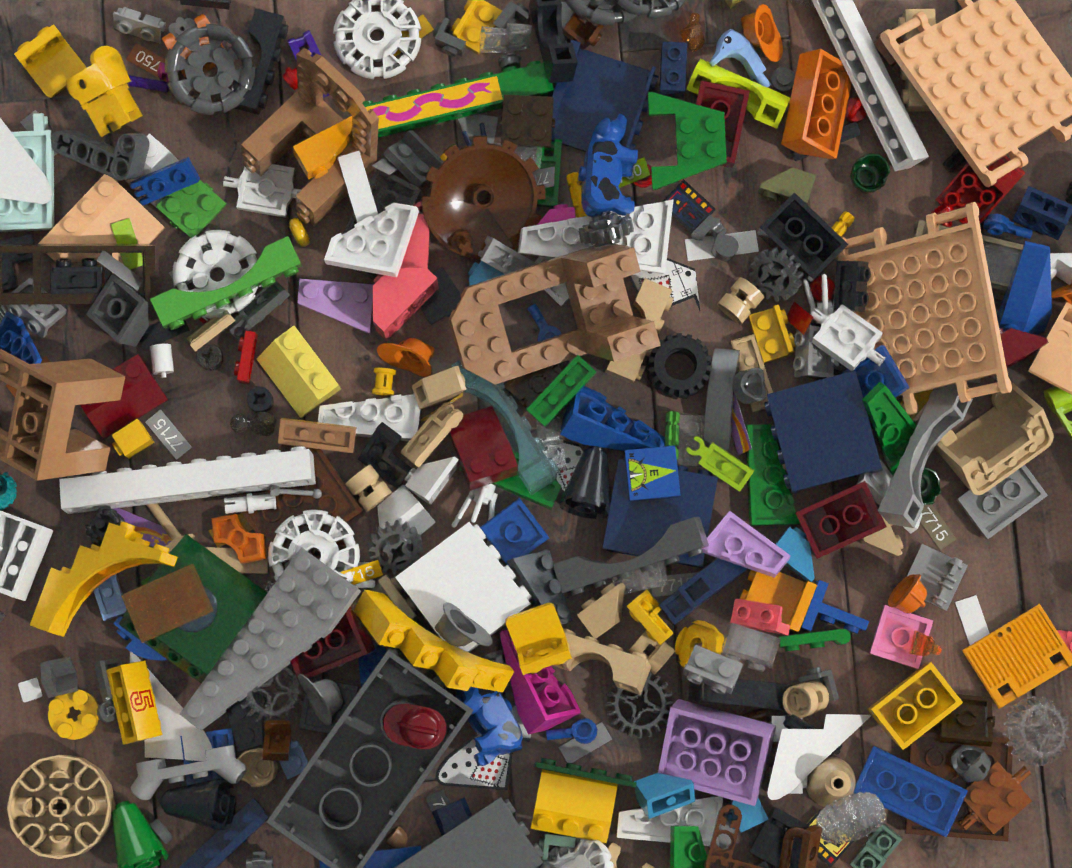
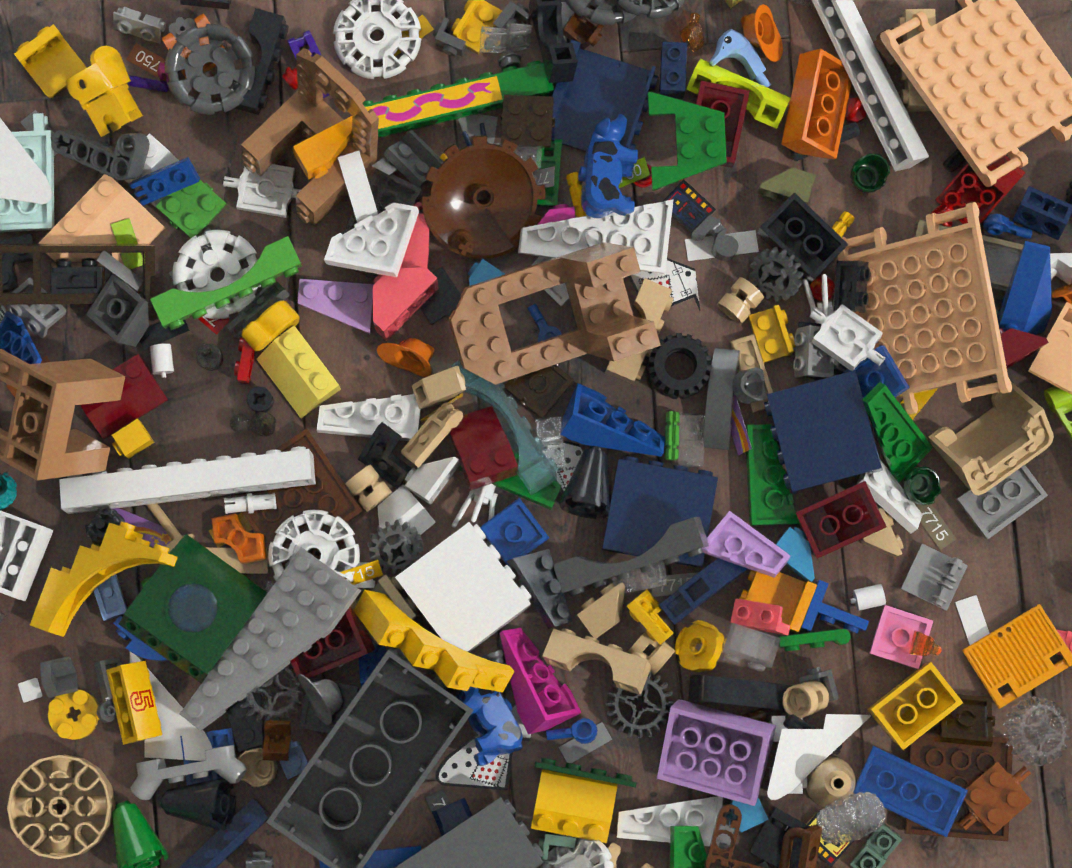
(161, 831): dark grey tile -> none
(167, 603): clear orange plate -> none
(168, 434): light grey sticker -> none
(209, 330): tan tile -> none
(270, 325): none -> yellow animal
(275, 491): light grey hinge -> none
(299, 232): yellow piece -> none
(317, 435): medium nougat plate -> none
(384, 377): yellow bush -> none
(397, 837): medium nougat hinge -> none
(415, 726): dark red piece -> none
(460, 629): dark grey piece -> none
(503, 257): light grey hinge -> none
(538, 638): yellow bracket -> none
(561, 391): green plate -> none
(606, 230): dark grey gear -> none
(652, 473): blue tile -> none
(663, 793): dark azure slope -> none
(712, 670): light grey bracket -> none
(722, 464): lime plate -> none
(783, 79): dark grey plate -> none
(799, 318): red sticker -> none
(868, 597): none -> white piece
(903, 497): light grey arch -> none
(908, 594): orange piece -> none
(975, 763): dark grey piece -> none

